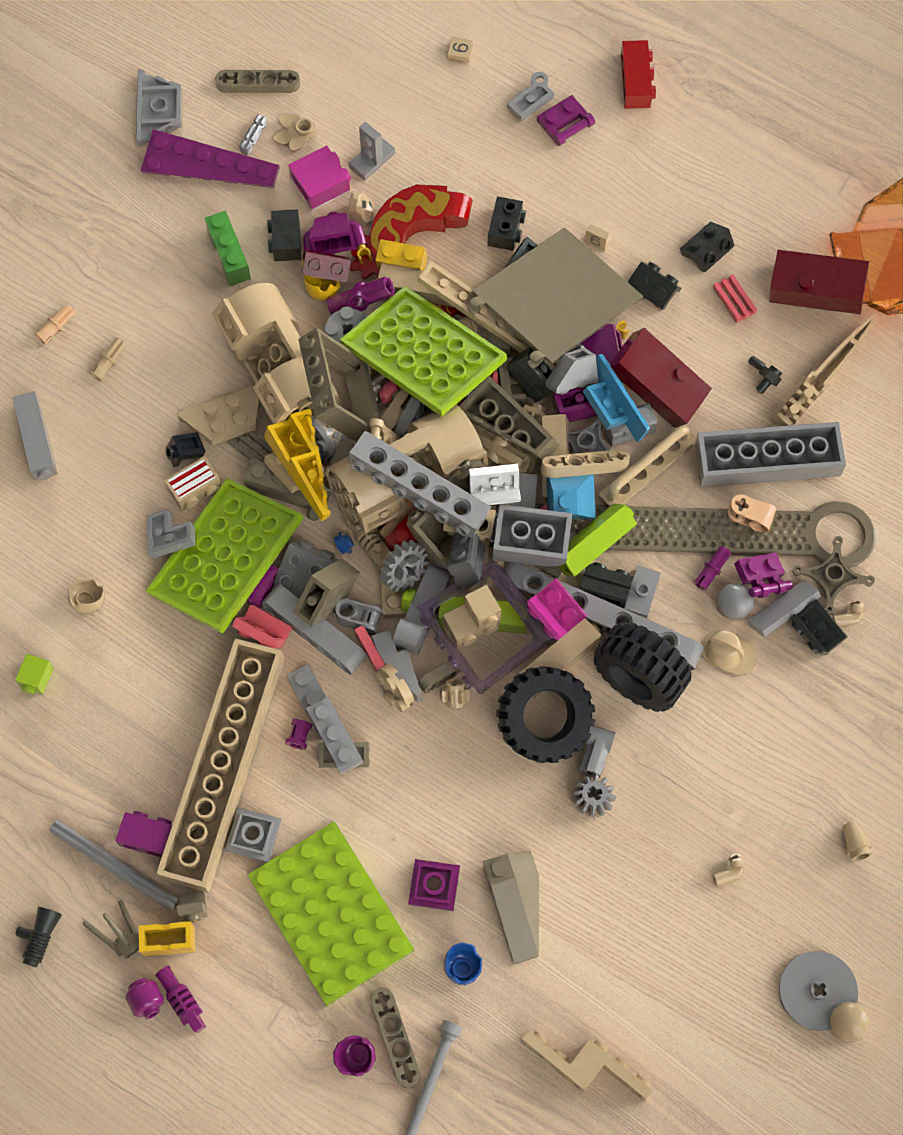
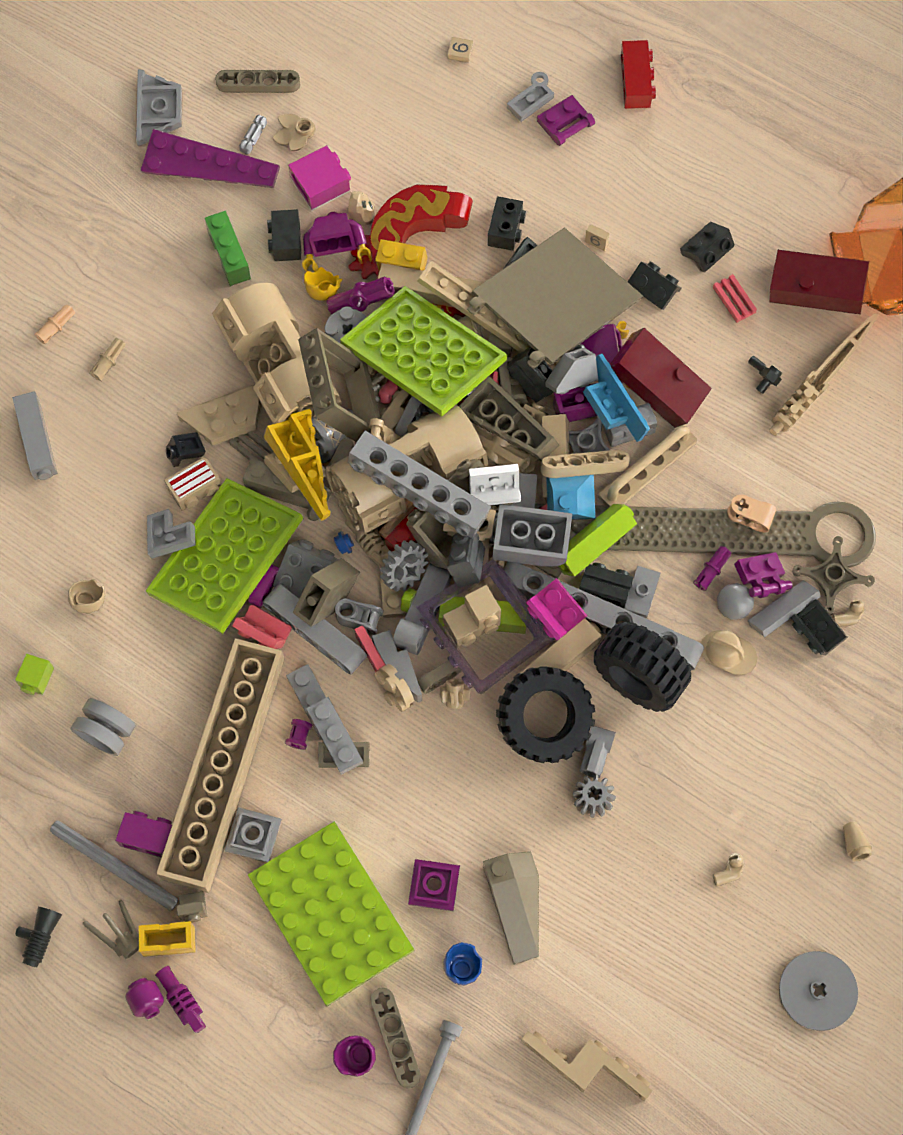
(103, 726): none -> light grey wheel
(326, 265): bracket -> none
(373, 154): light grey bracket -> none
(770, 454): light grey brick -> none
(850, 1022): tan hair -> none

